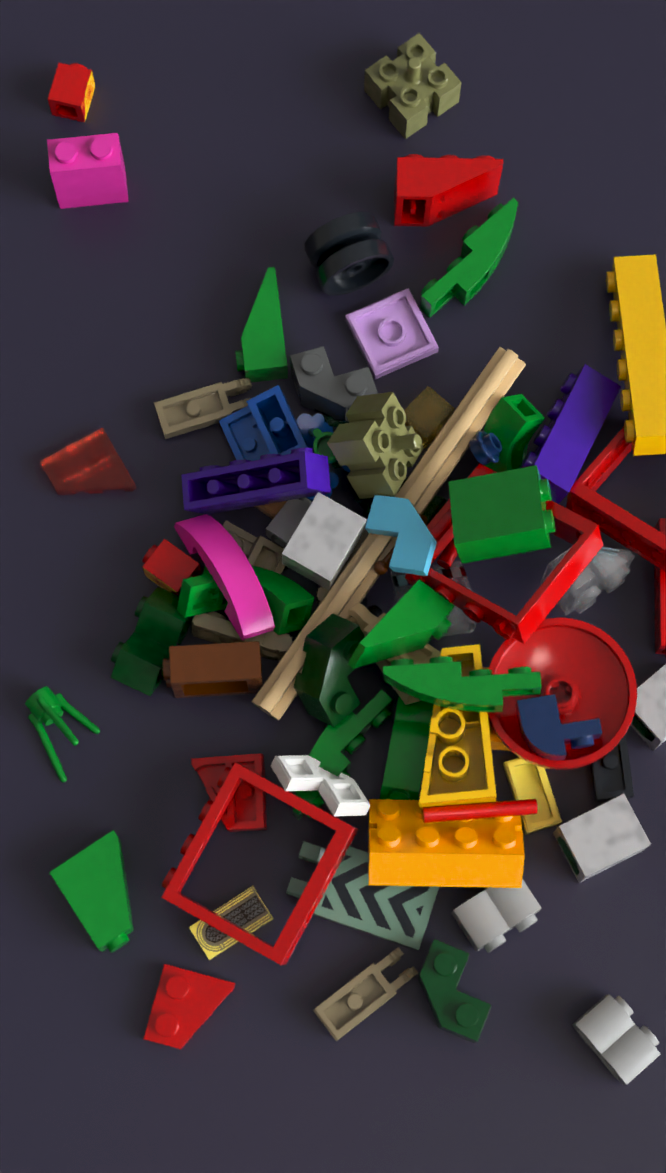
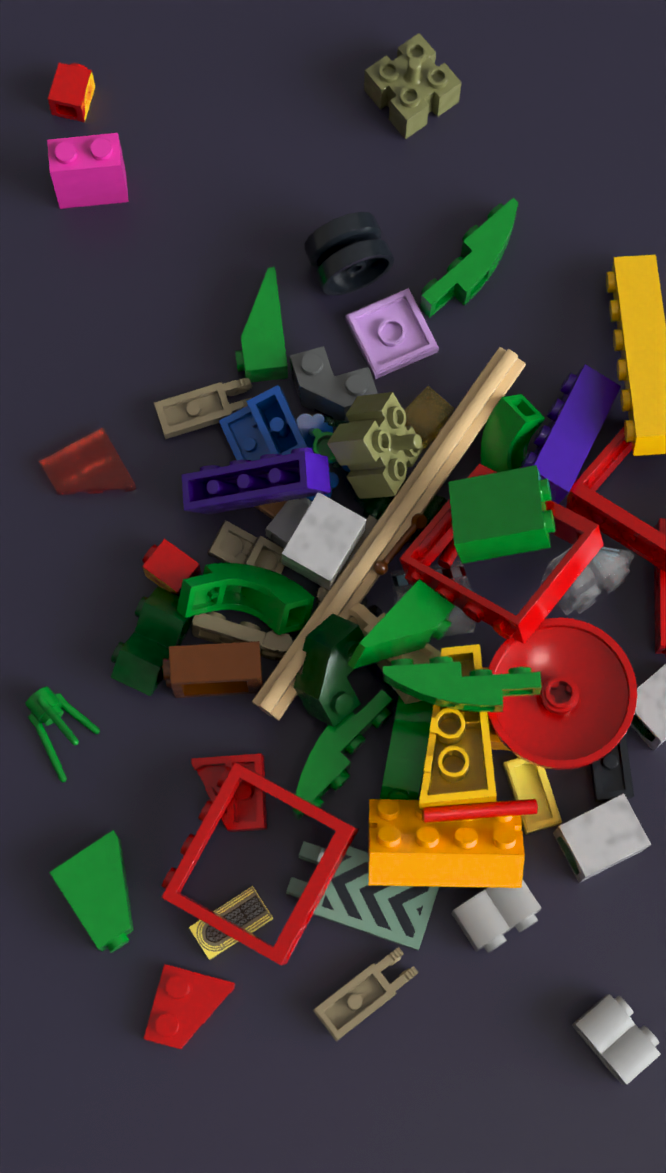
(232, 572): dark pink slope -> none
(304, 774): white tile -> none
(414, 541): medium azure tile -> none
(440, 187): red slope -> none
(451, 1008): dark green brick -> none
(486, 447): dark blue plate -> none
(546, 735): dark blue brick -> none

